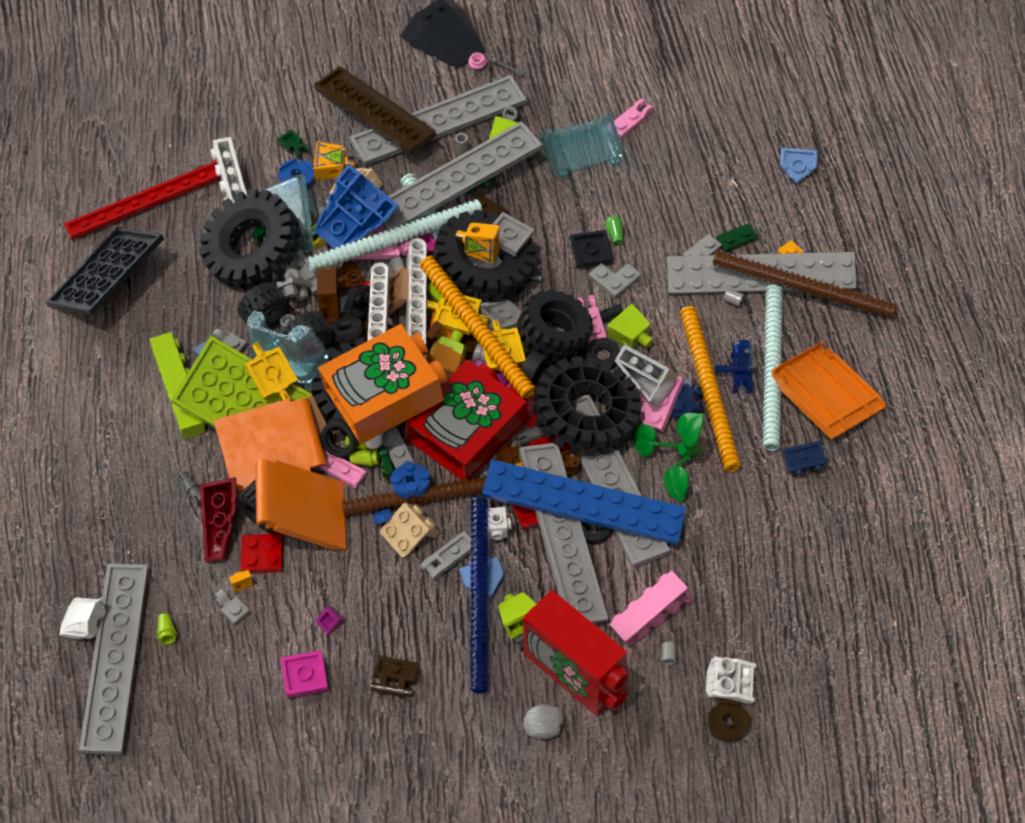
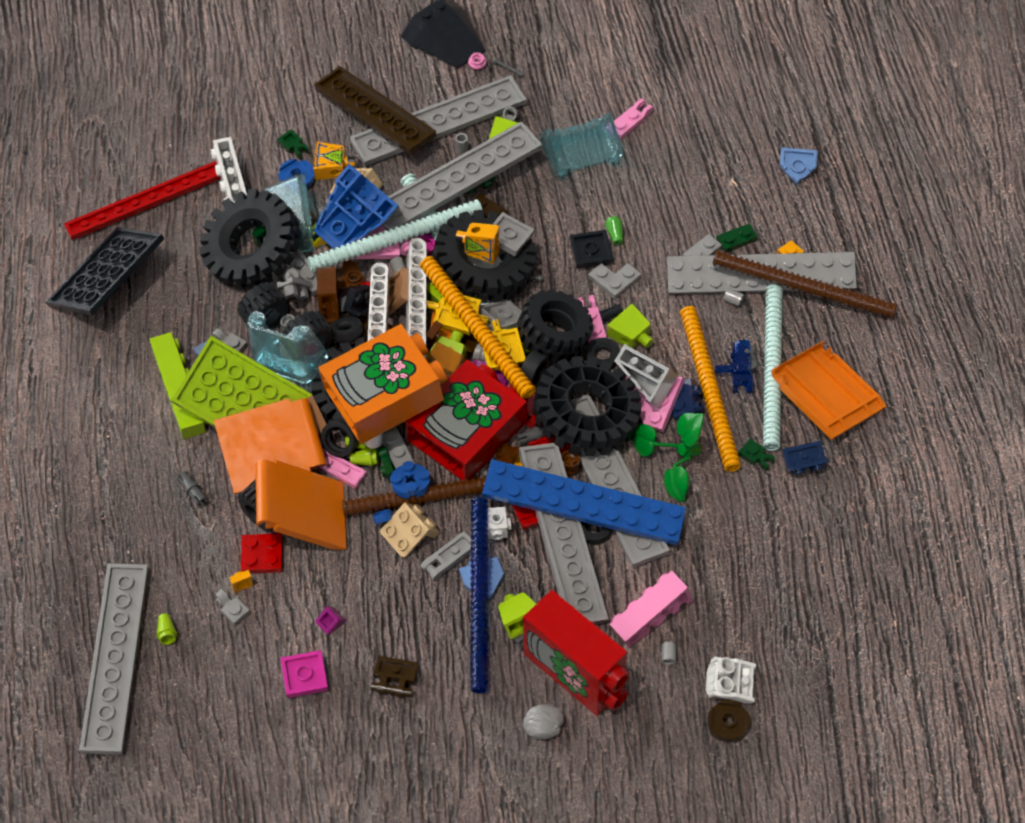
(82, 618): white slope -> none
(217, 511): dark red wedge -> none
(271, 372): yellow plate -> none
(754, 453): none -> dark green plate

